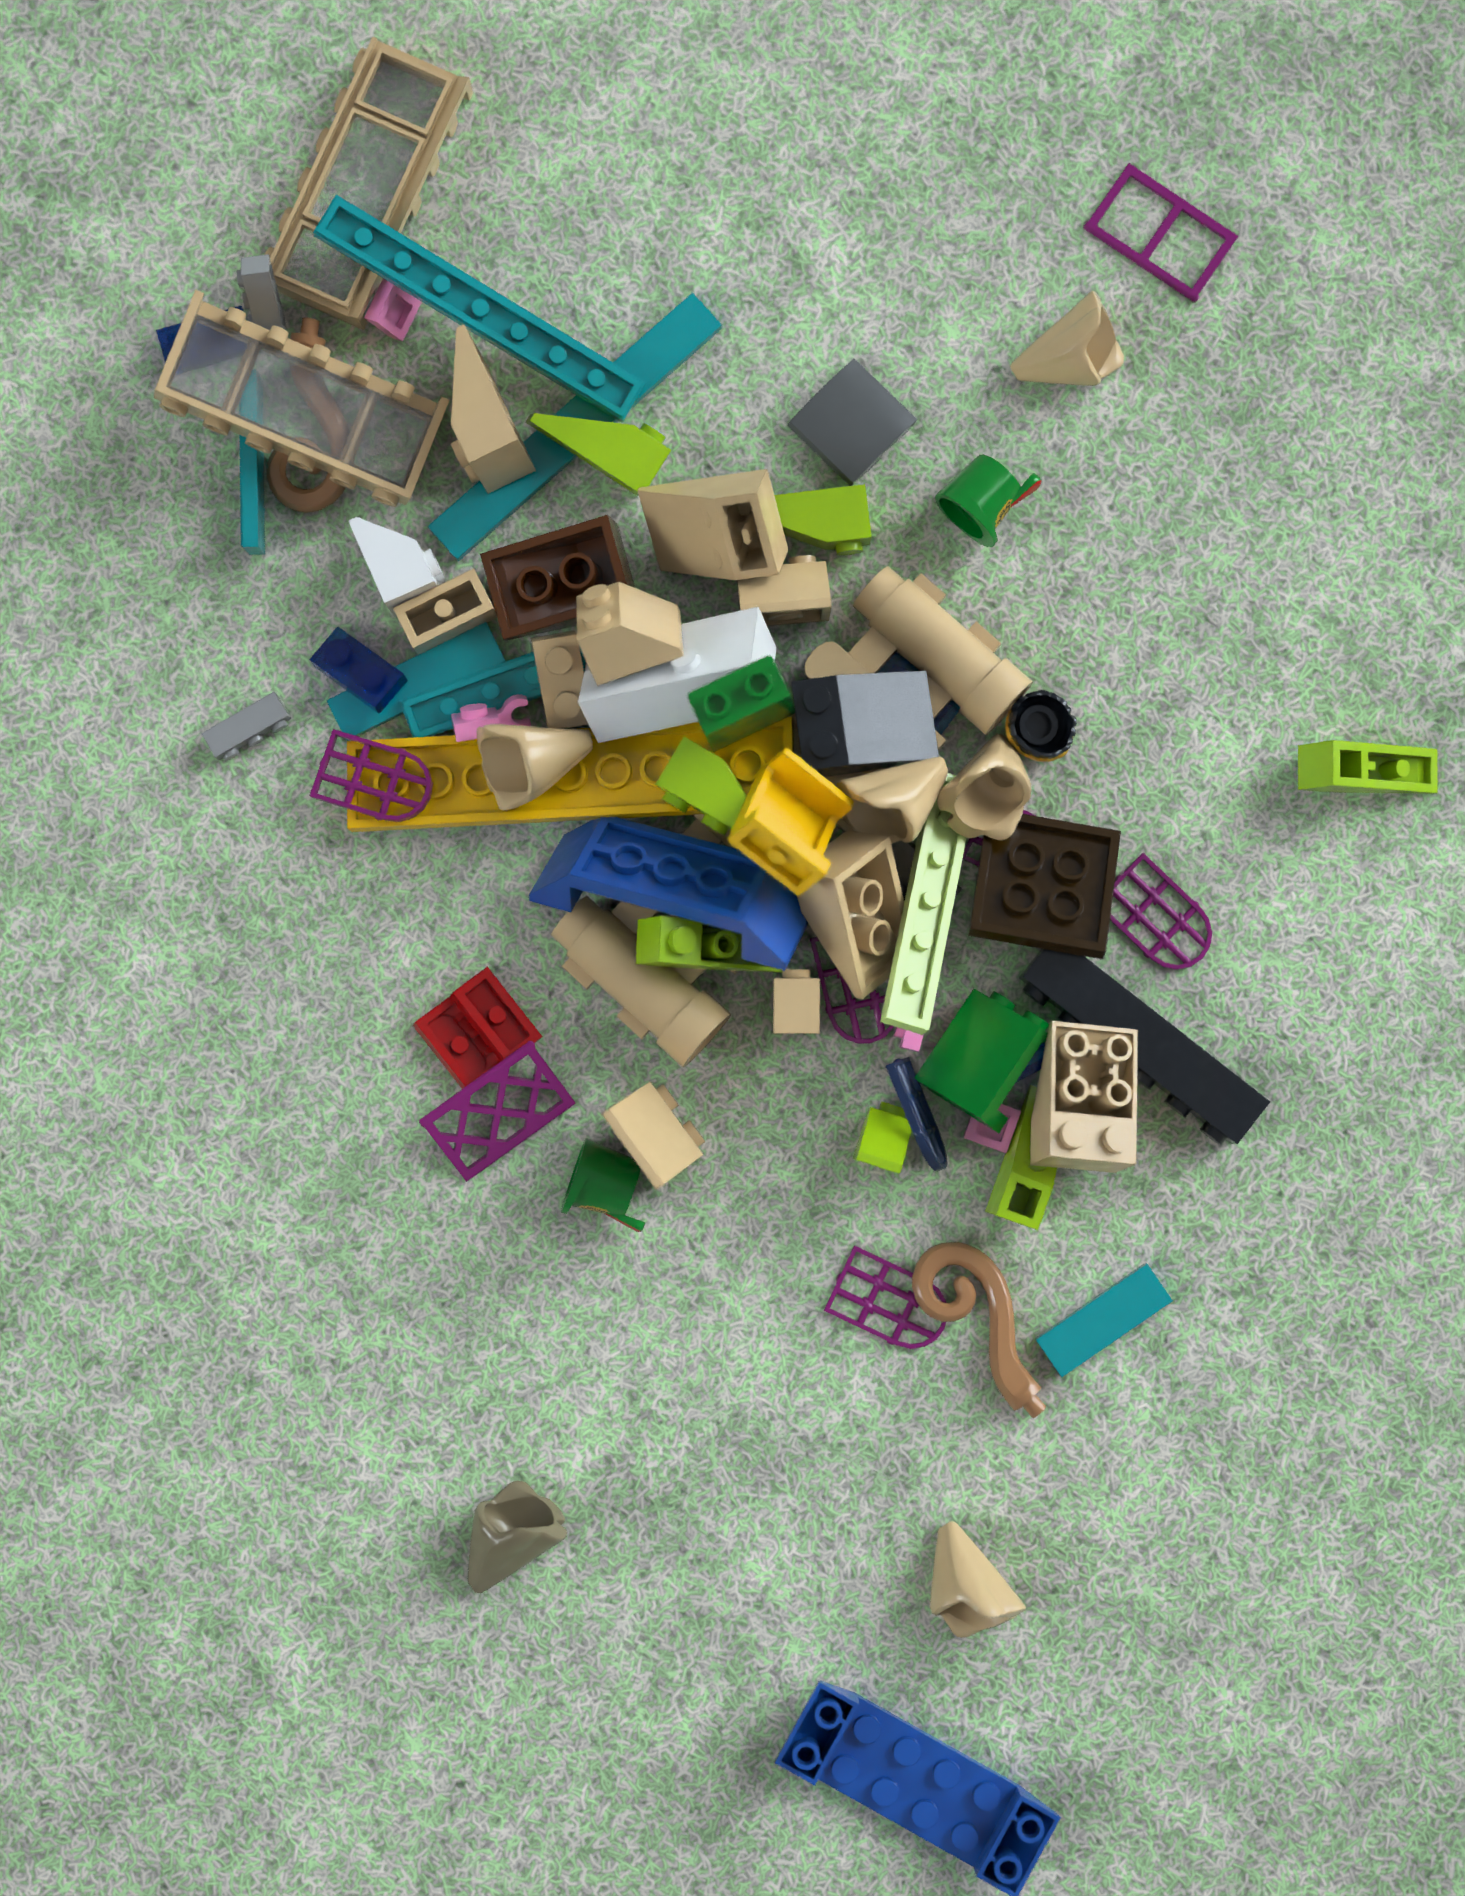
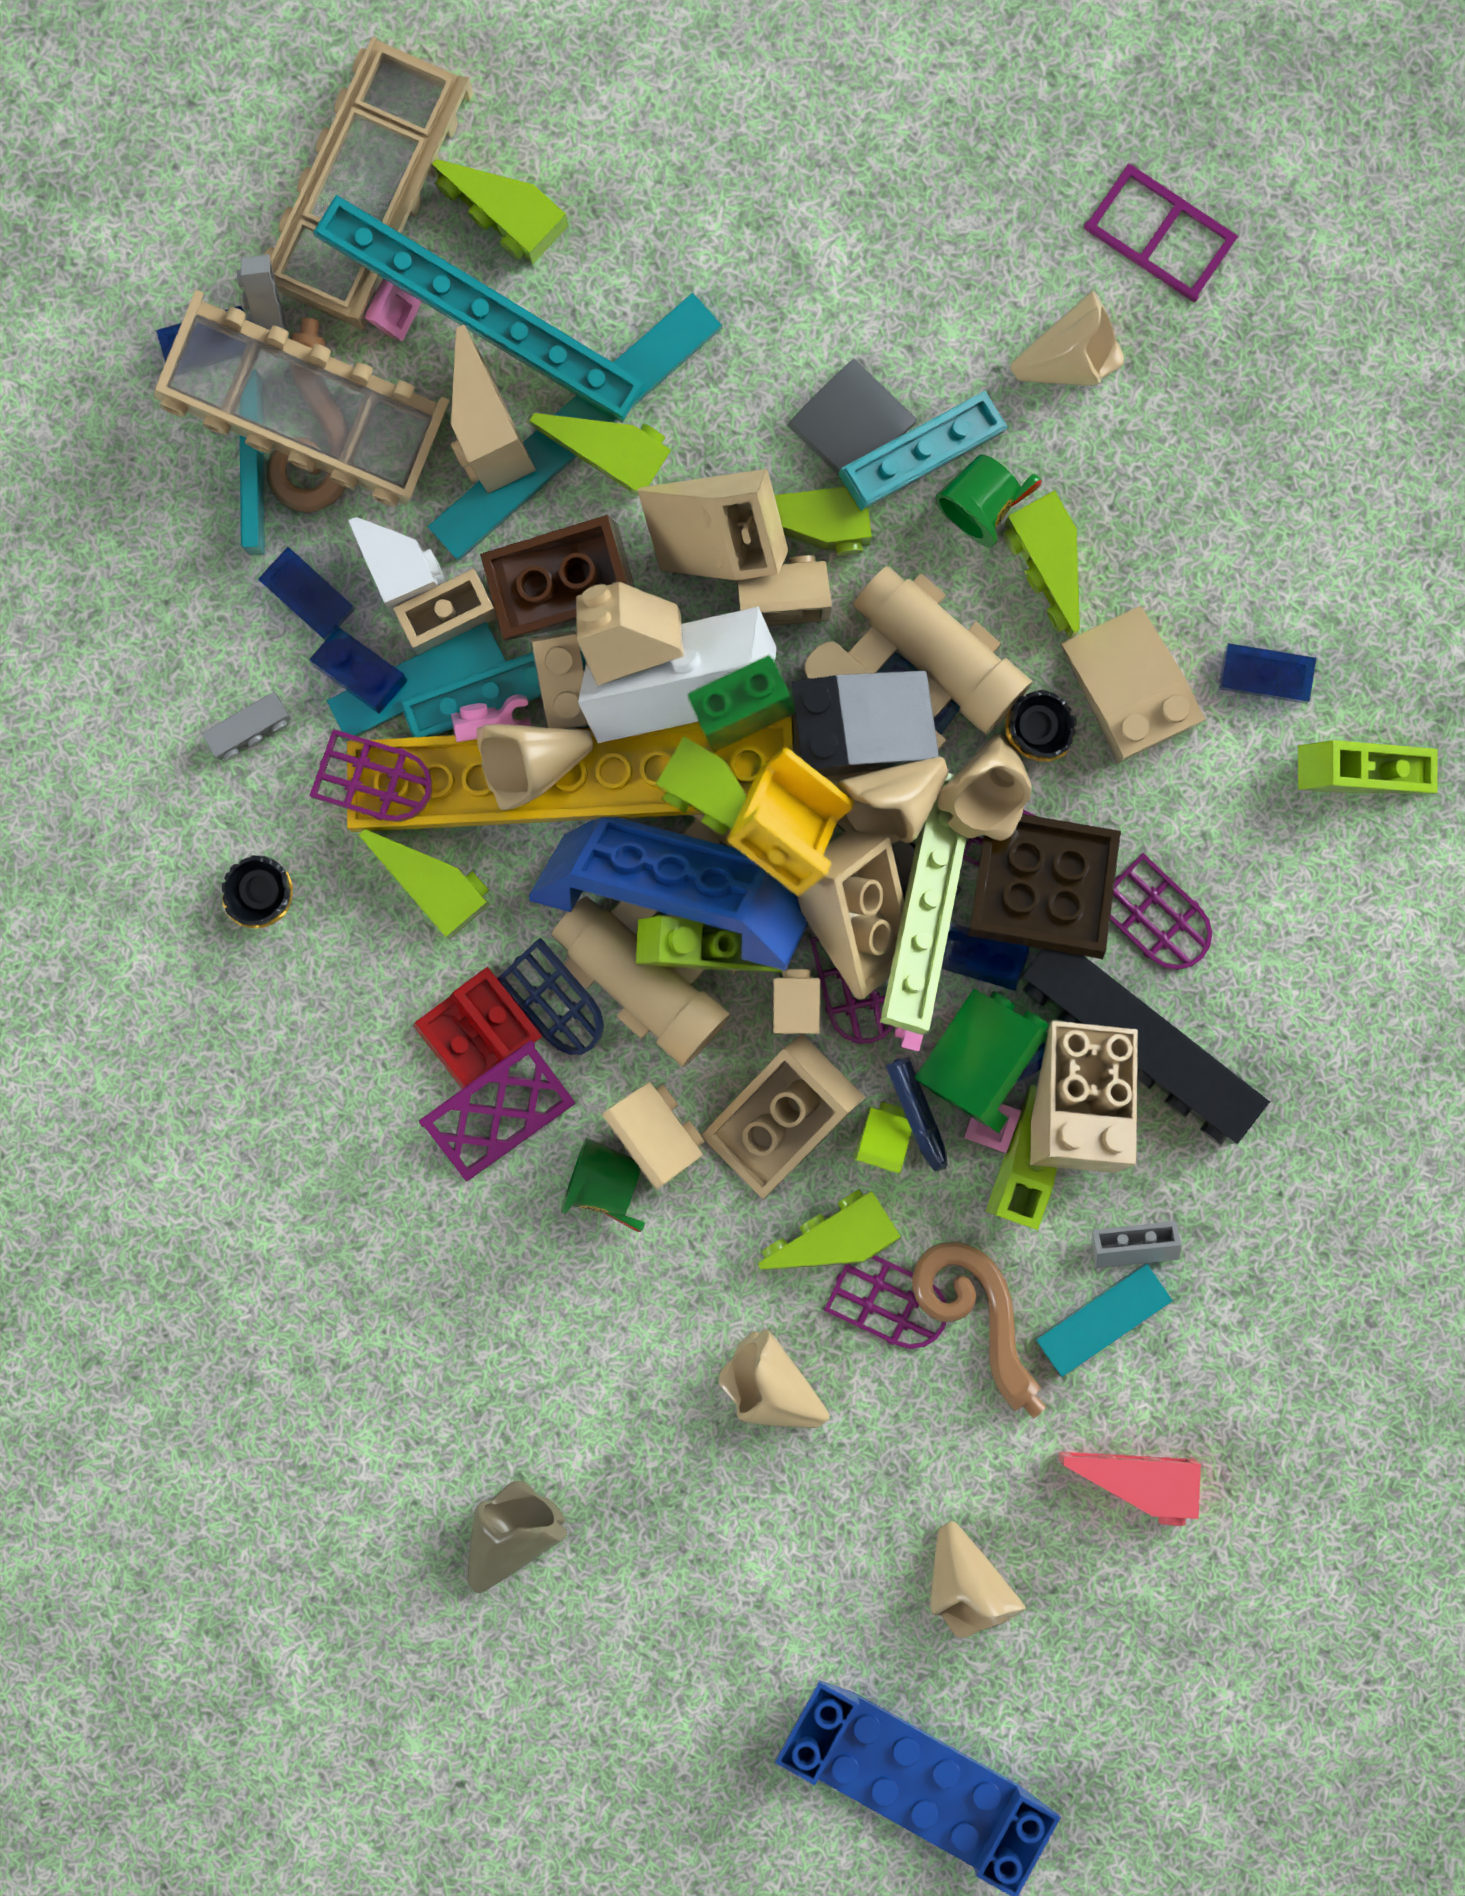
(257, 892): none -> black hair
(306, 593): none -> clear blue plate
(437, 887): none -> lime slope
(510, 206): none -> lime slope
(549, 982): none -> dark blue window
(770, 1385): none -> tan hat
(782, 1116): none -> tan slope
(845, 1238): none -> lime slope
(922, 450): none -> teal tile
(984, 958): none -> clear blue plate
(1049, 547): none -> lime slope
(1132, 684): none -> tan slope
(1136, 1244): none -> light grey piece
(1153, 1484): none -> coral slope
(1267, 673): none -> clear blue plate

